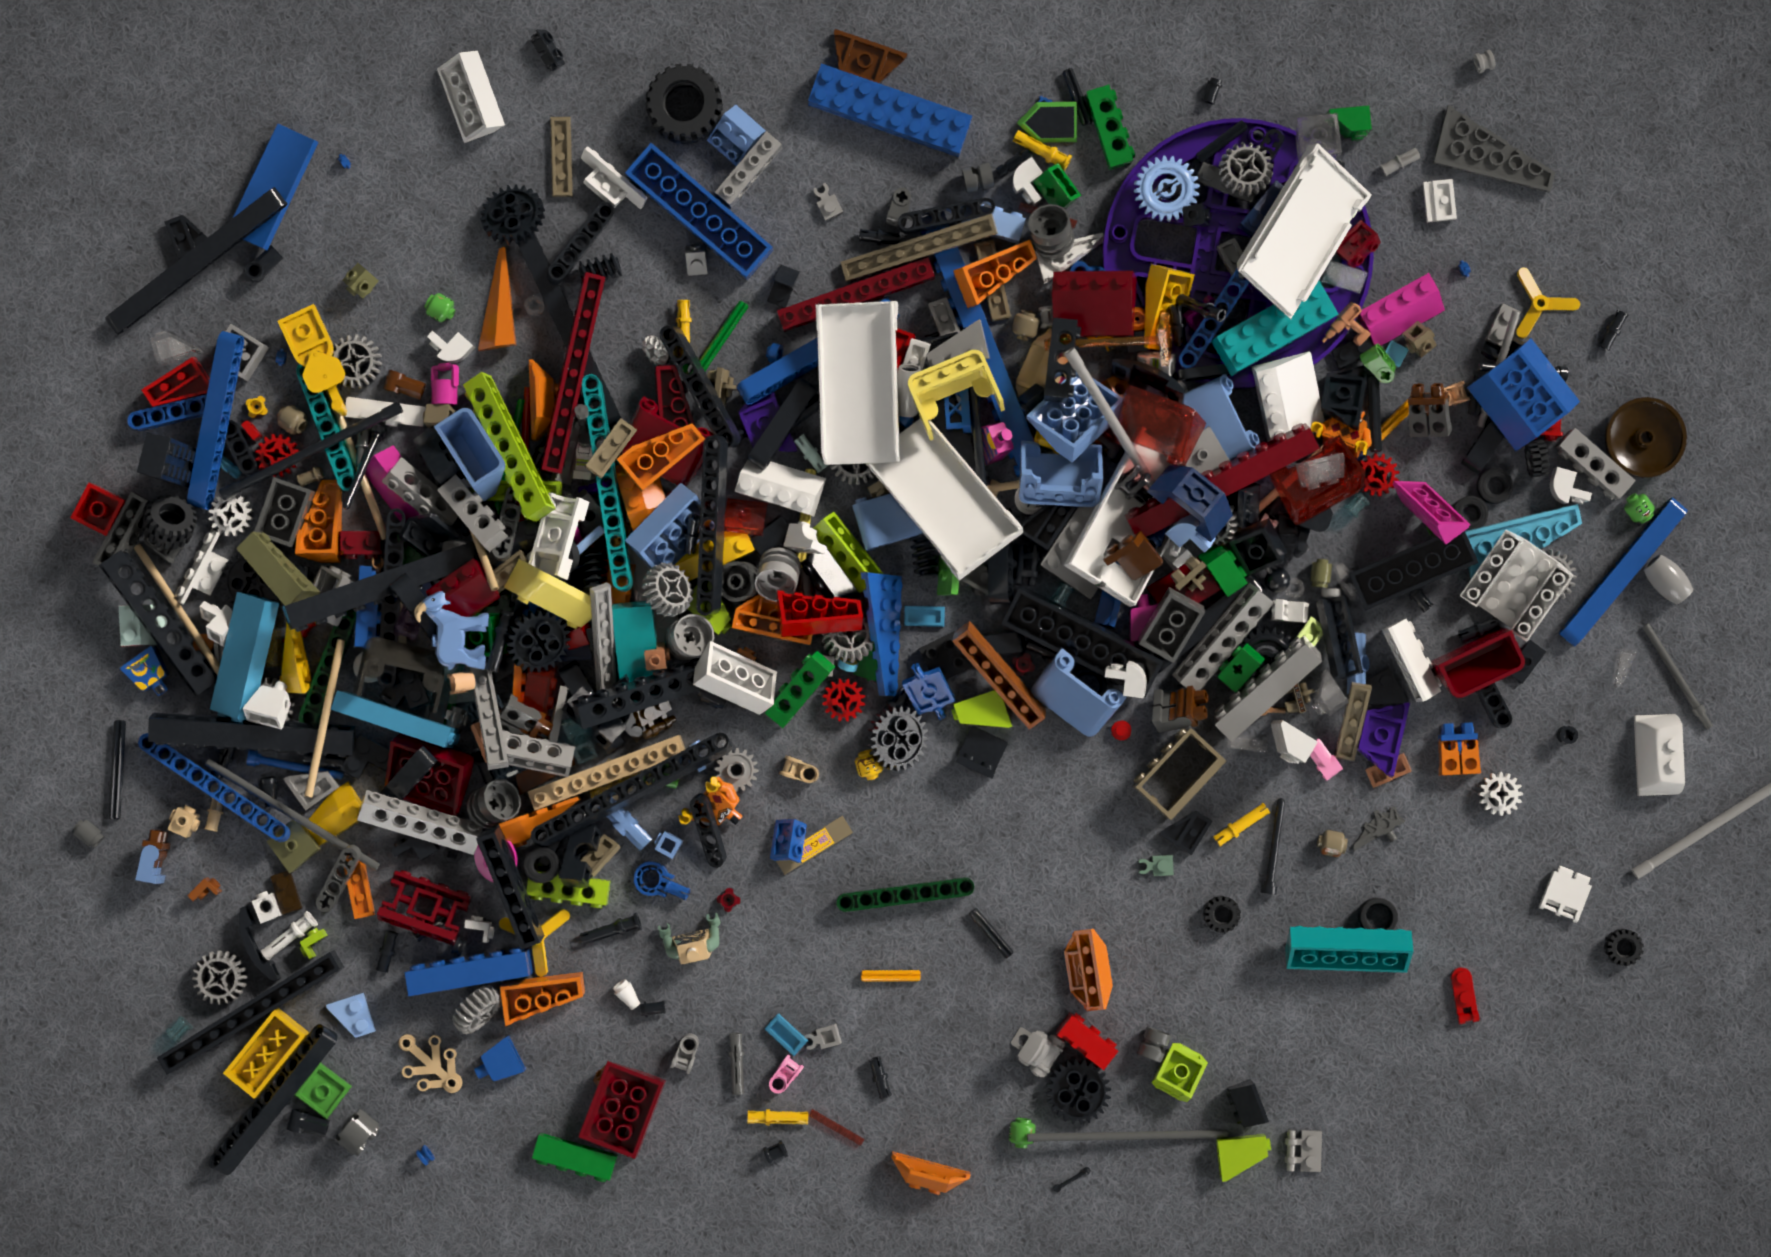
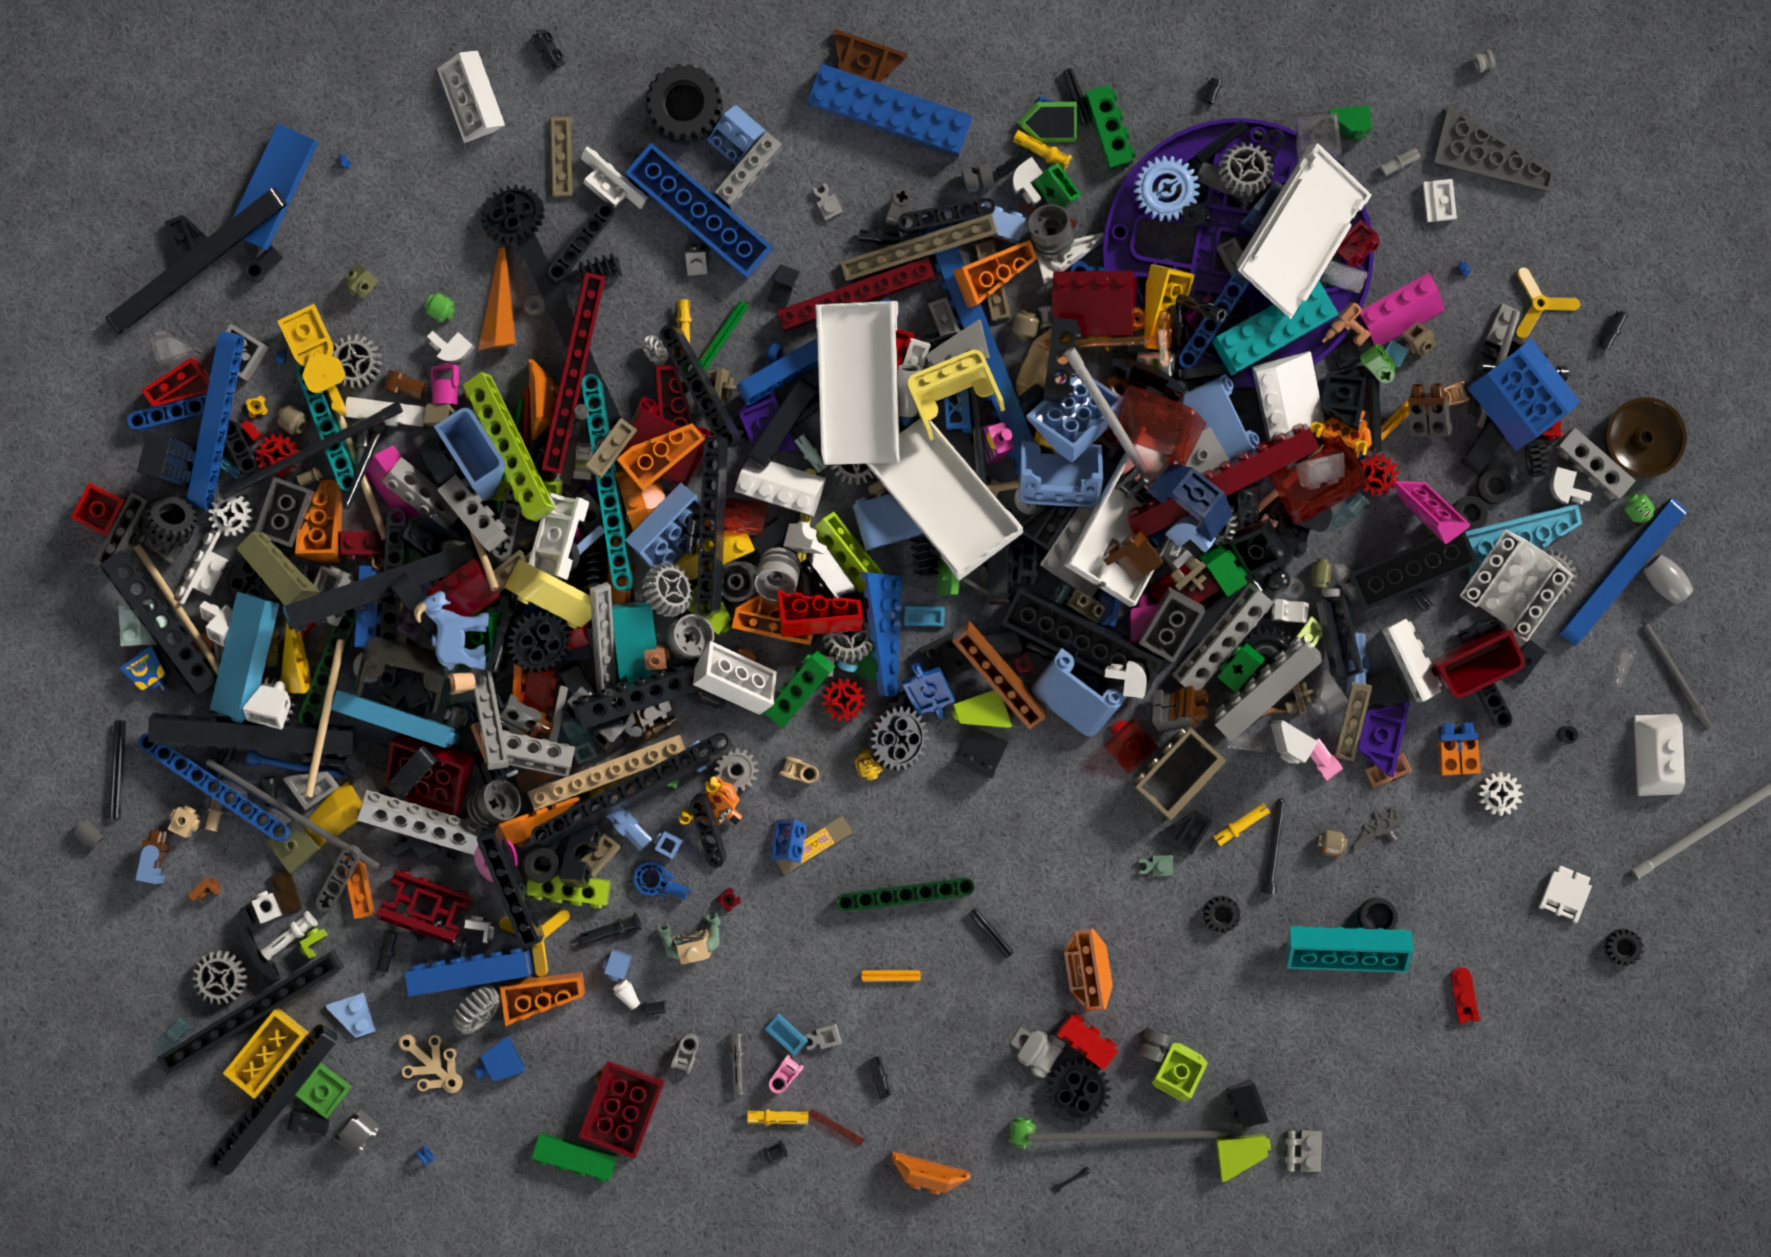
(617, 965): none -> medium blue brick
(1085, 605): none -> dark tan hips
(1130, 746): none -> clear red plate

